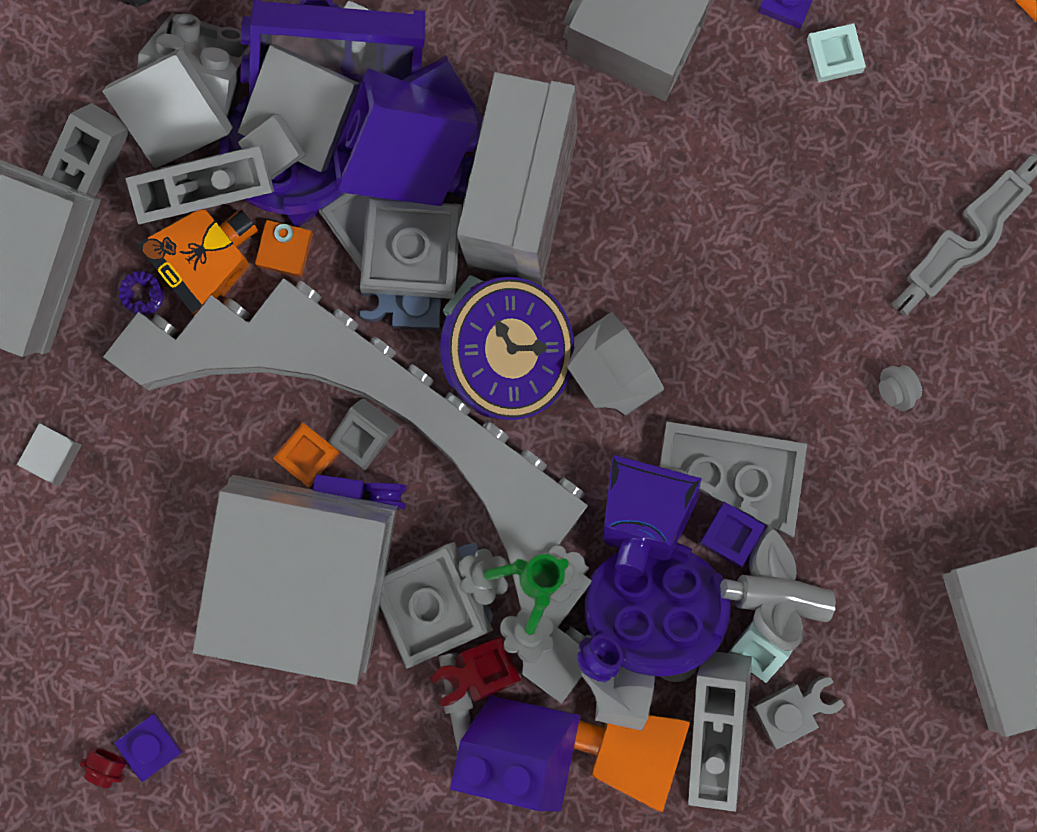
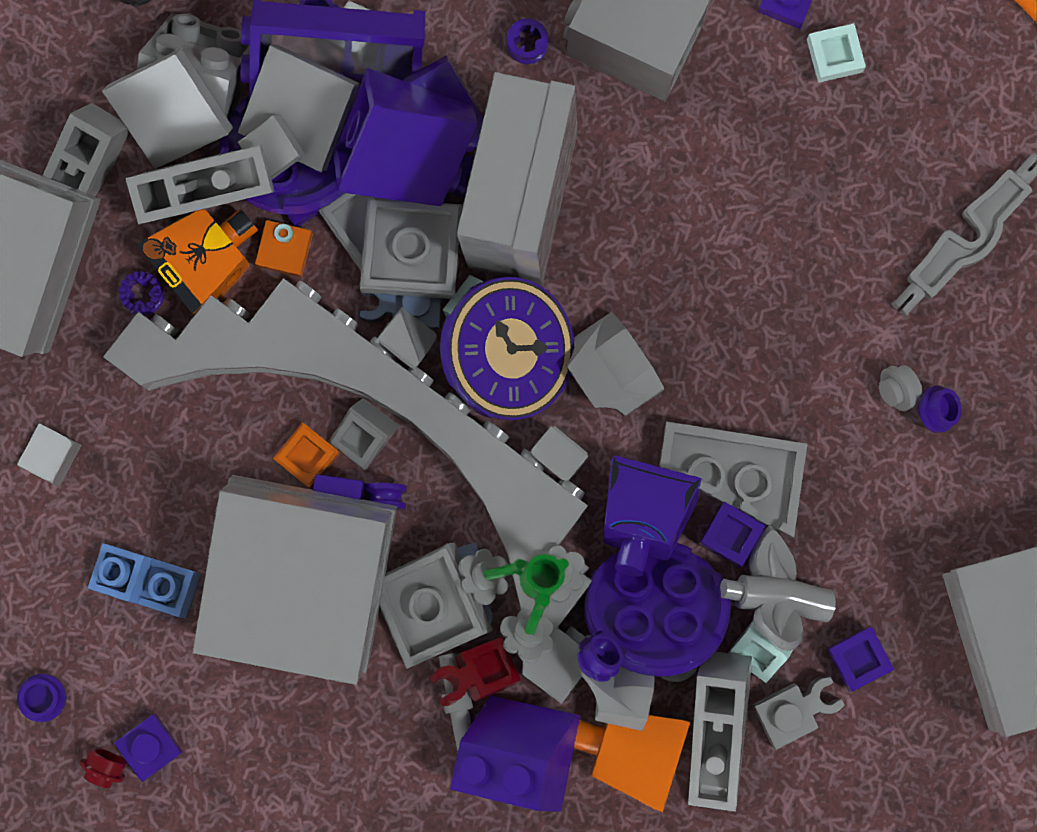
(41, 697): none -> dark purple plate
(144, 581): none -> medium blue slope
(407, 338): none -> light grey slope
(513, 38): none -> dark purple bush
(559, 453): none -> light grey slope
(860, 659): none -> dark purple plate
(939, 408): none -> dark purple plate

